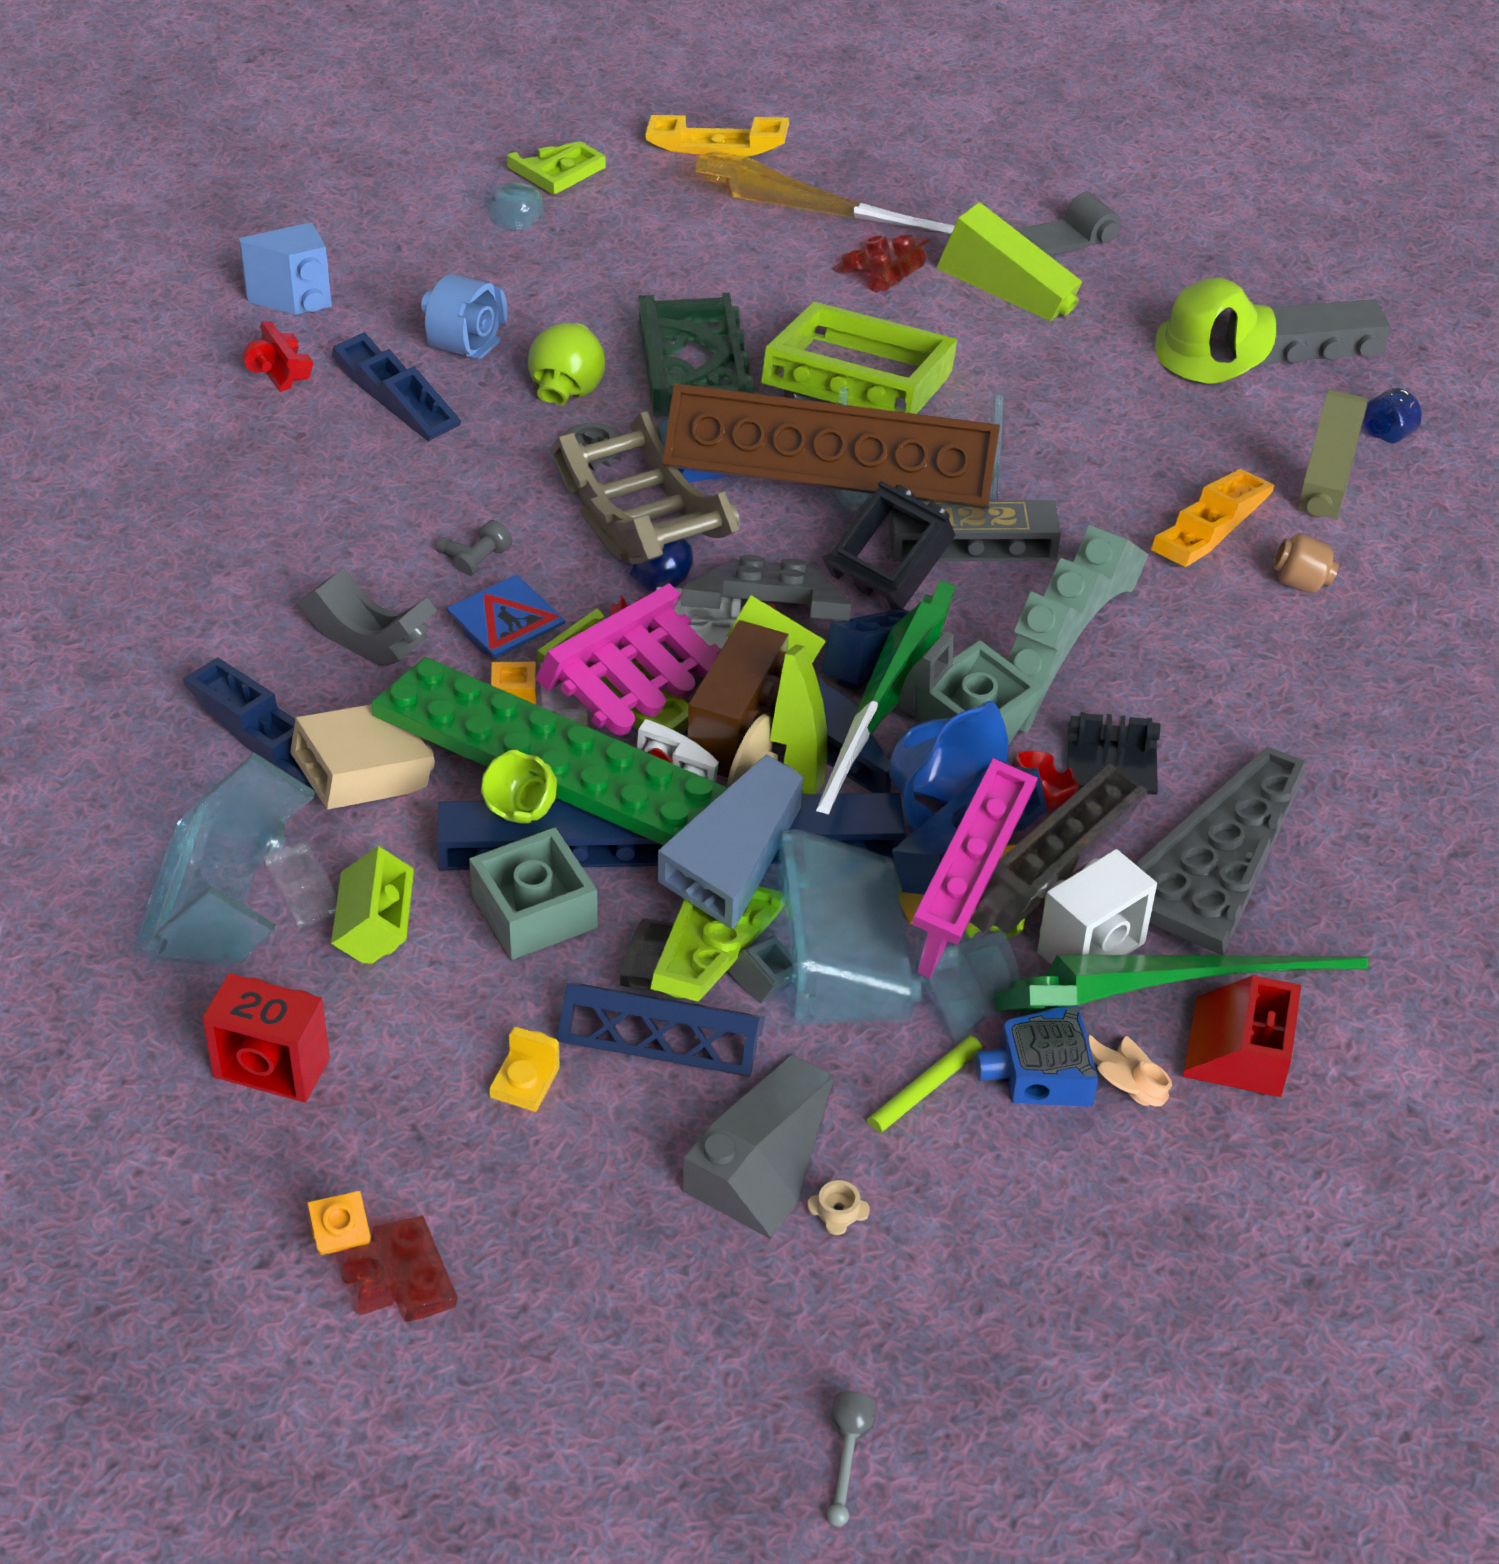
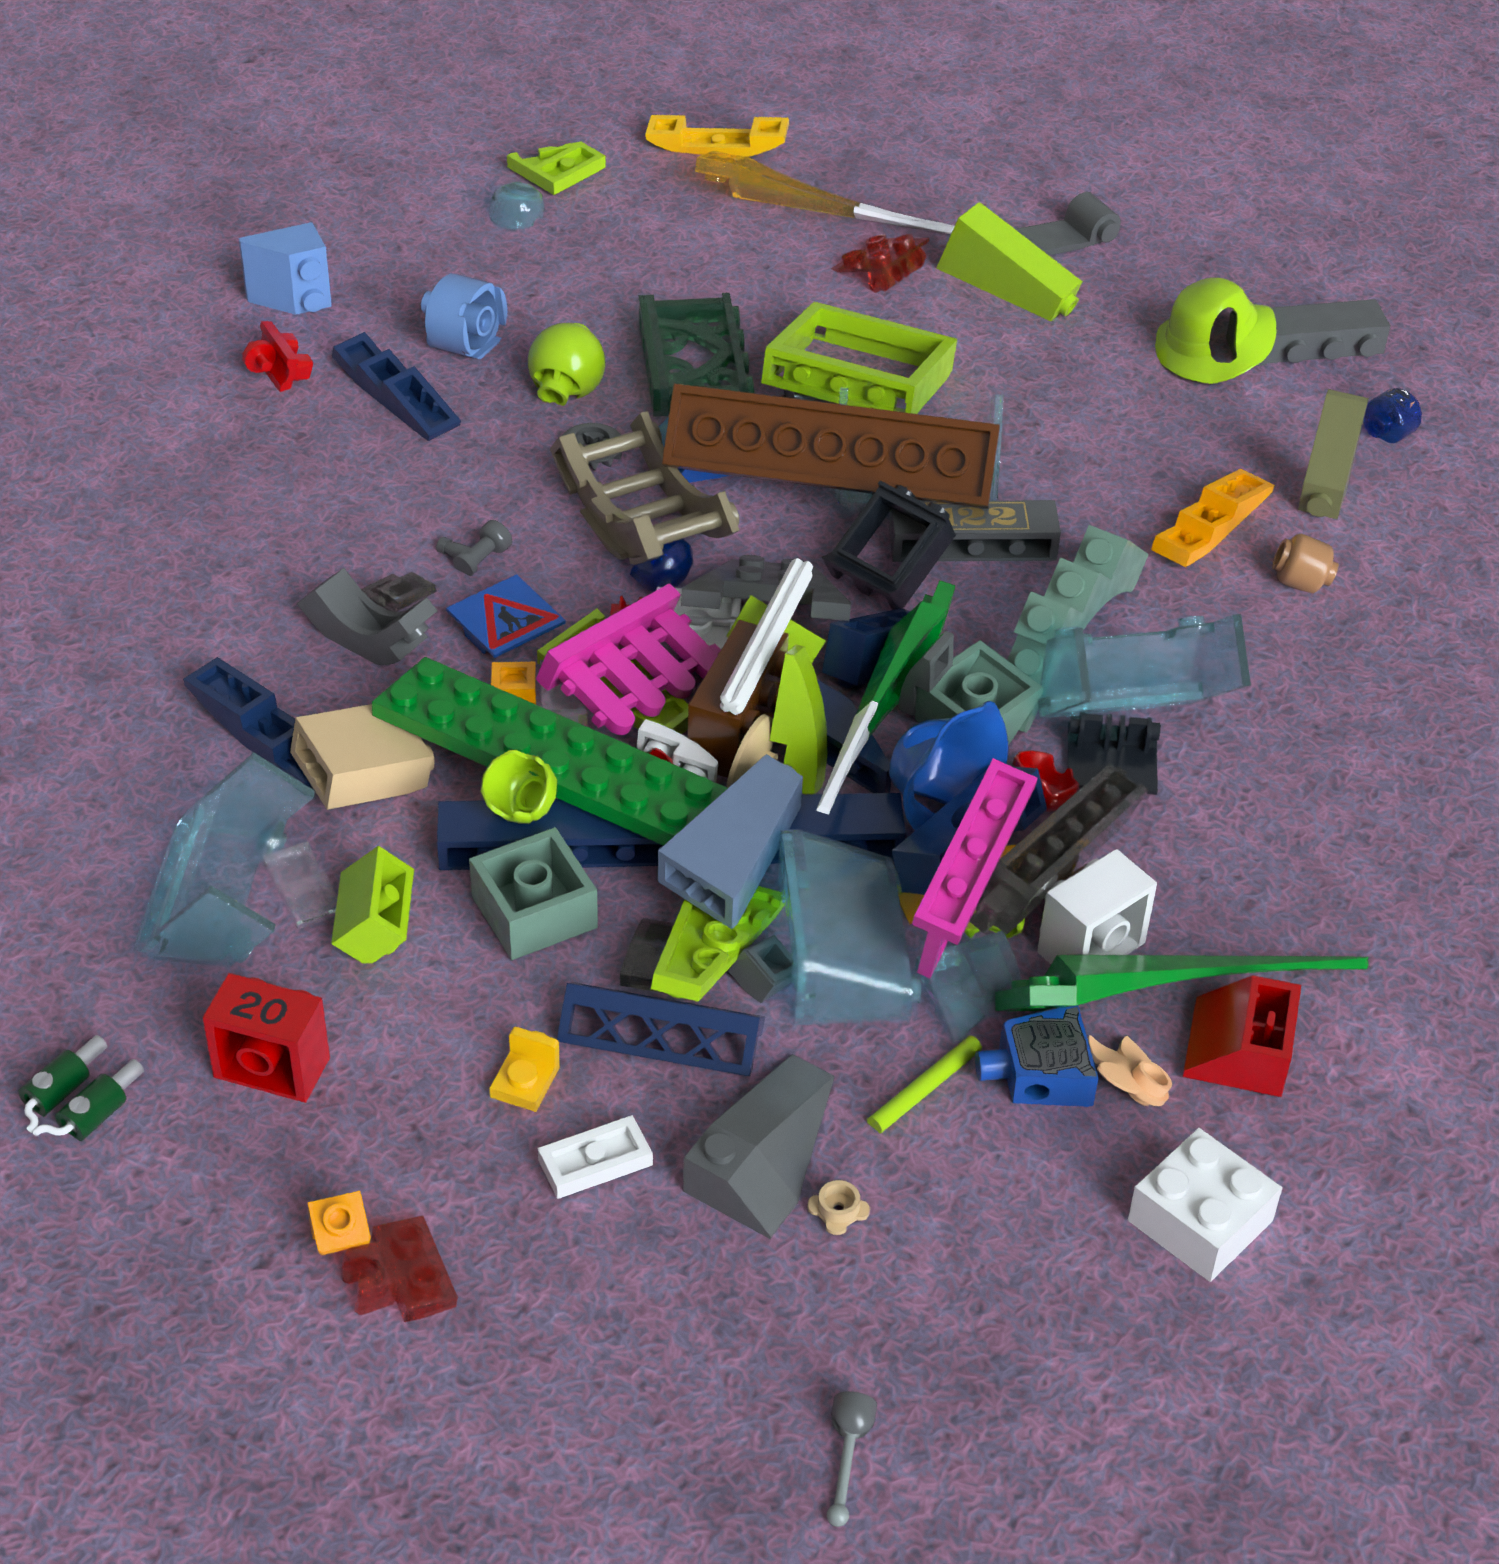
(87, 1108): none -> dark green piece
(399, 592): none -> clear smoke slope
(595, 1156): none -> white plate
(766, 637): none -> white axle
(1142, 668): none -> clear light blue windscreen
(1204, 1204): none -> white brick
(1219, 851): dark grey wing -> none

